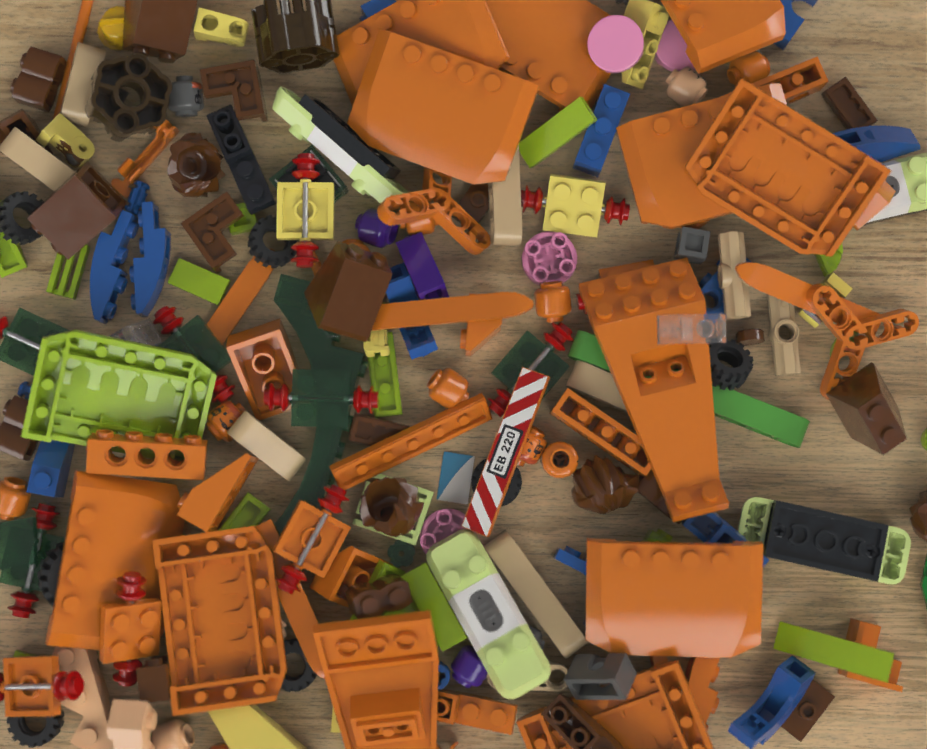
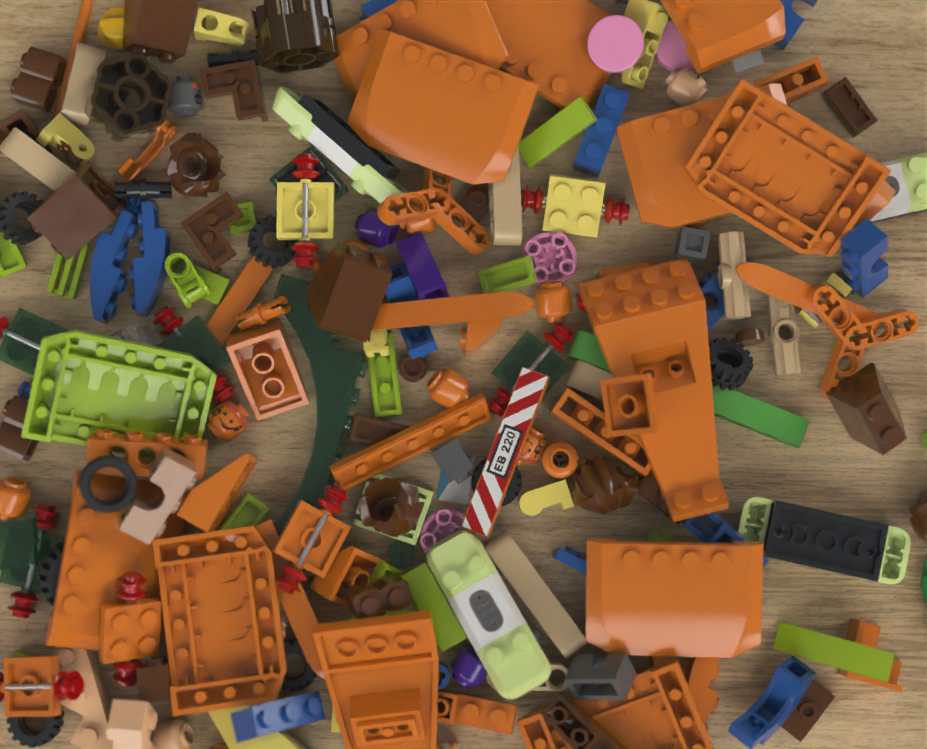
(51, 469): blue slope -> none
(113, 505): none -> black tyre
(143, 189): none -> black pin
(147, 518): none -> arch
(188, 284): none -> lime piece
(232, 56): none -> black pin
(241, 159): black slope -> none
(263, 313): none -> orange pin
(267, 445): tan beam -> none
(277, 716): none -> blue arch
(321, 398): clear green plate -> none
(412, 370): none -> reddish brown tile
(453, 462): none -> dark grey brick
(508, 276): none -> lime tile
(535, 500): none -> light yellow leg
(629, 405): none -> orange slope
(691, 328): clear slope -> none
(748, 67): orange head -> none
(829, 264): lime tile -> none
(861, 258): none -> blue arch
(881, 141): blue slope -> none

